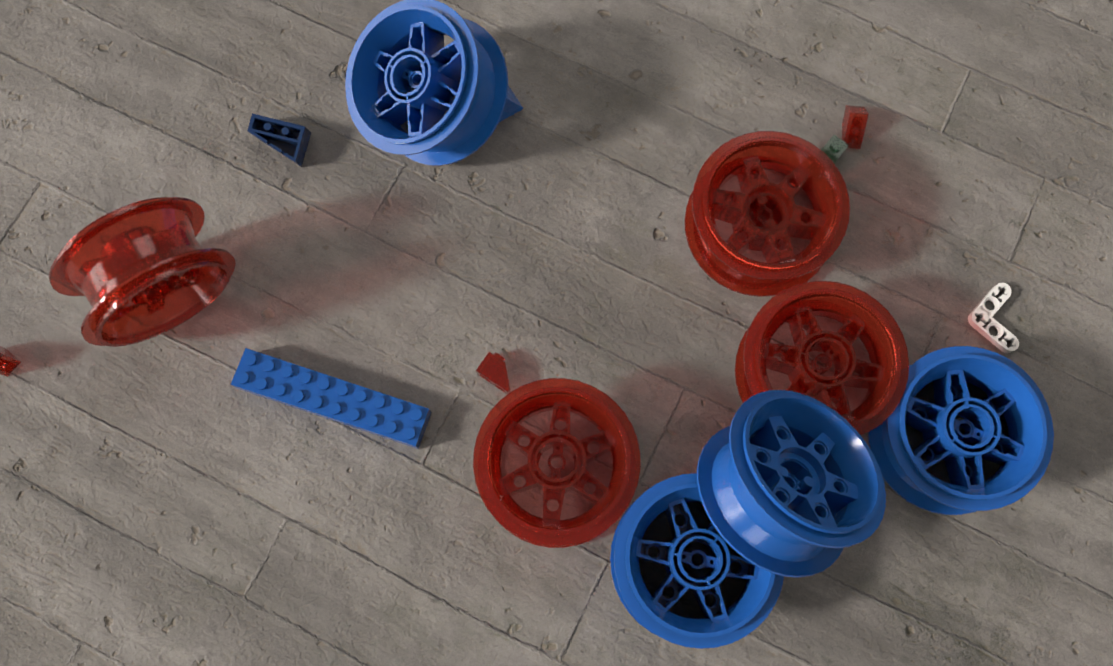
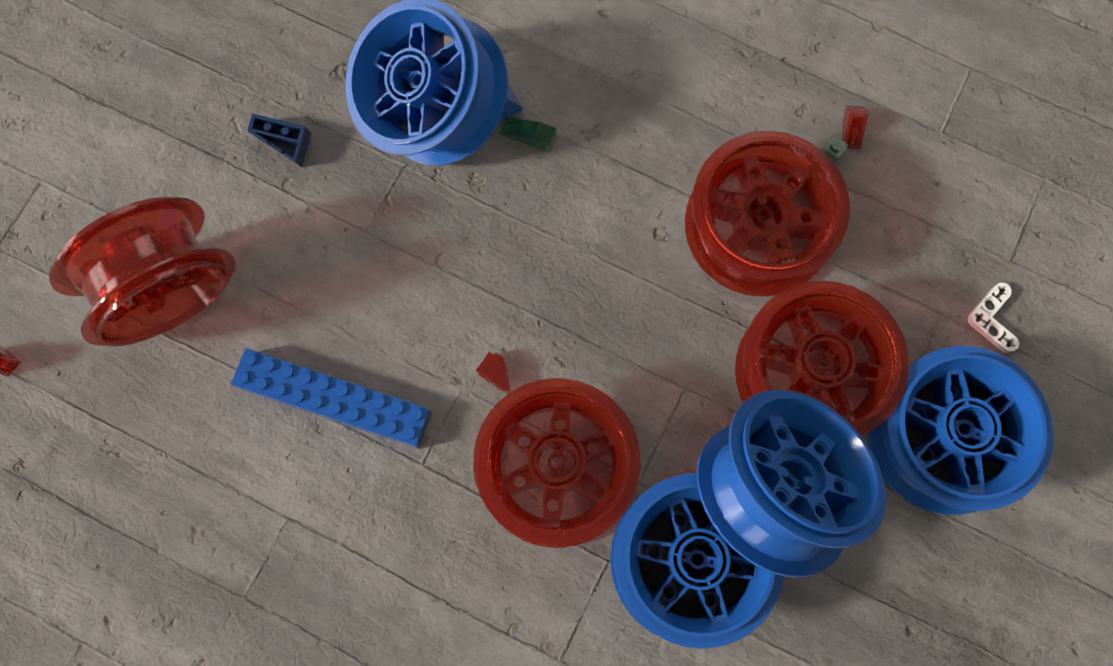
(530, 133): none -> clear green slope

